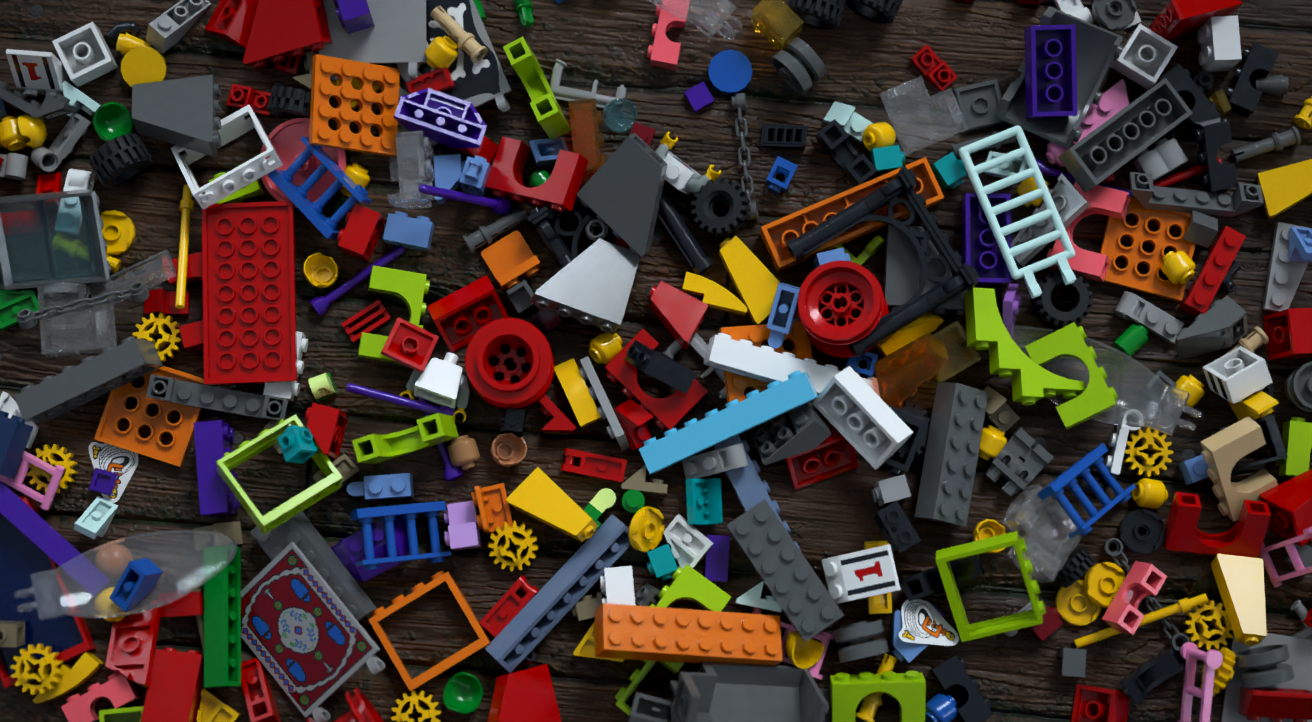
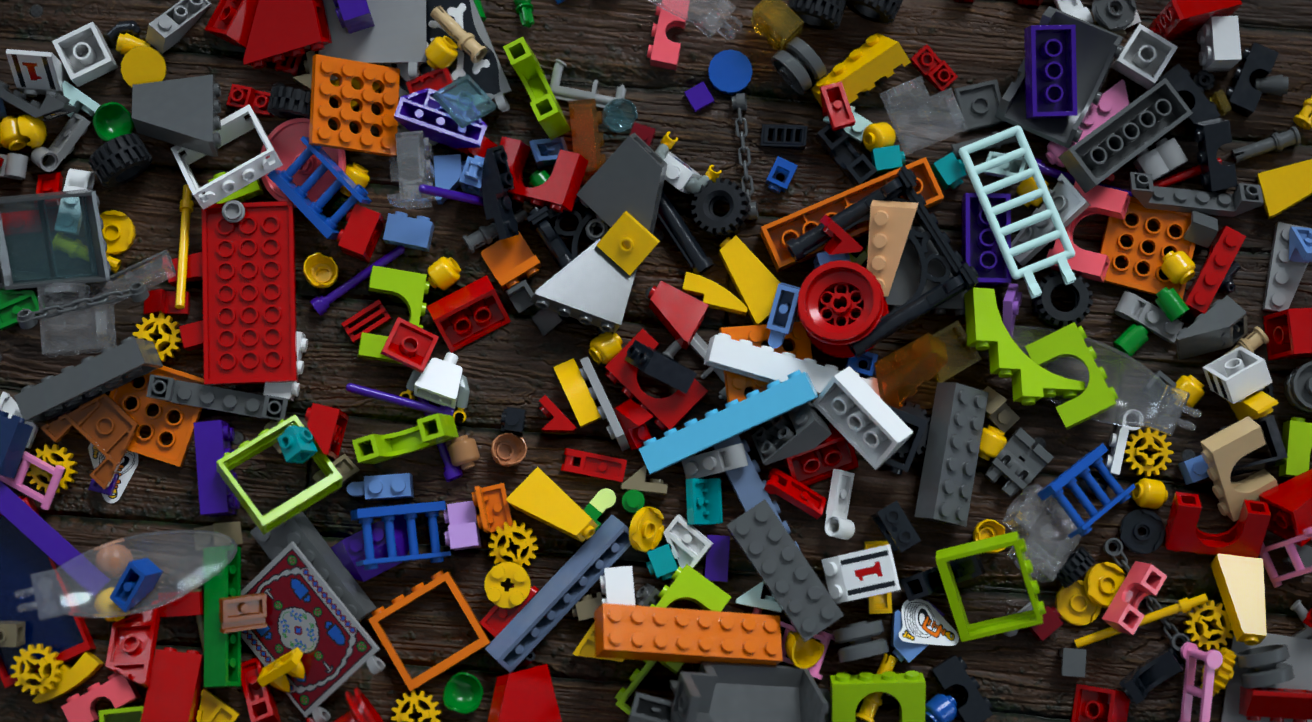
(96, 518): light aqua slope -> none
(105, 427): none -> dark orange wing
(233, 211): none -> light grey plate
(243, 612): none -> dark orange plate
(275, 671): none -> yellow tile
(322, 386): yellowish green leg -> none
(443, 273): none -> yellow head
(464, 101): none -> clear light blue plate
(488, 344): red wheel -> none
(495, 187): none -> black slope
(518, 577): none -> yellow plate
(628, 243): none -> yellow plate
(795, 493): none -> red plate
(836, 106): none -> red slope
(838, 505): none -> white plate
(841, 240): none -> red slope
(865, 66): none -> yellow wedge
(887, 238): none -> light nougat wedge
(891, 490): light grey brick -> none
(911, 332): yellow slope -> none
(1171, 304): none -> green brick

